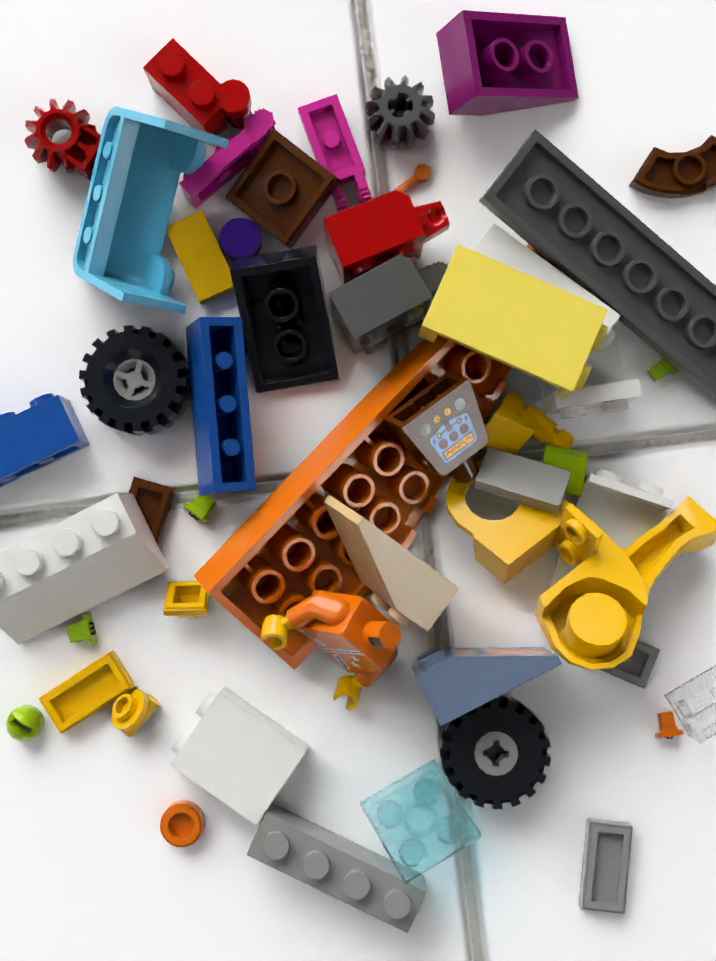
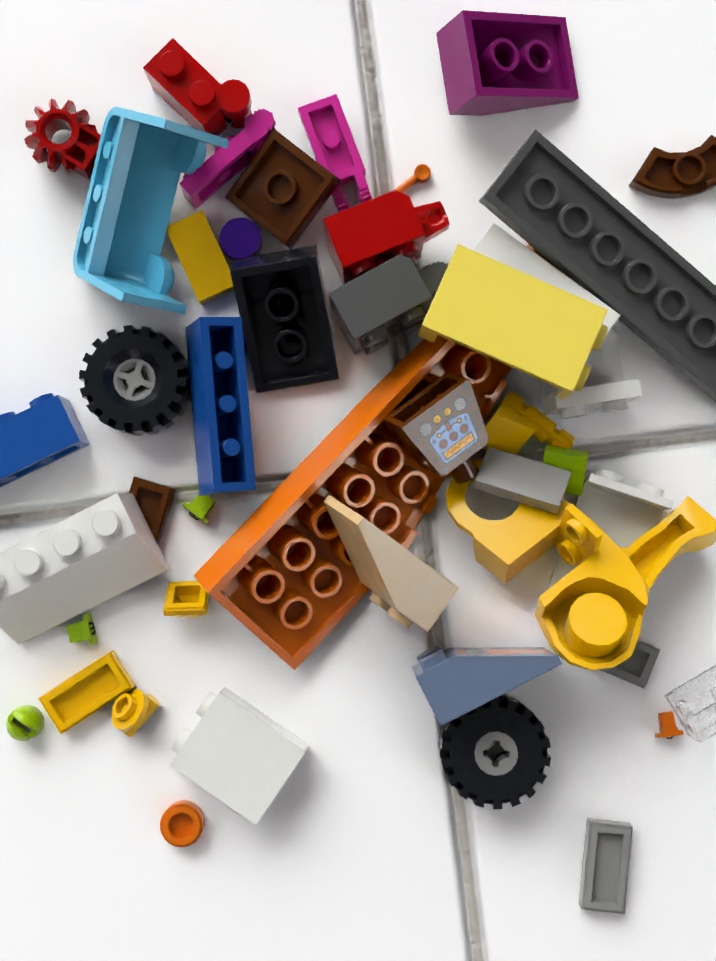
(336, 867): light grey brick -> none
(347, 631): orange torso -> none
(404, 98): dark grey gear -> none
(420, 820): clear light blue plate -> none
(660, 369): lime piece -> none

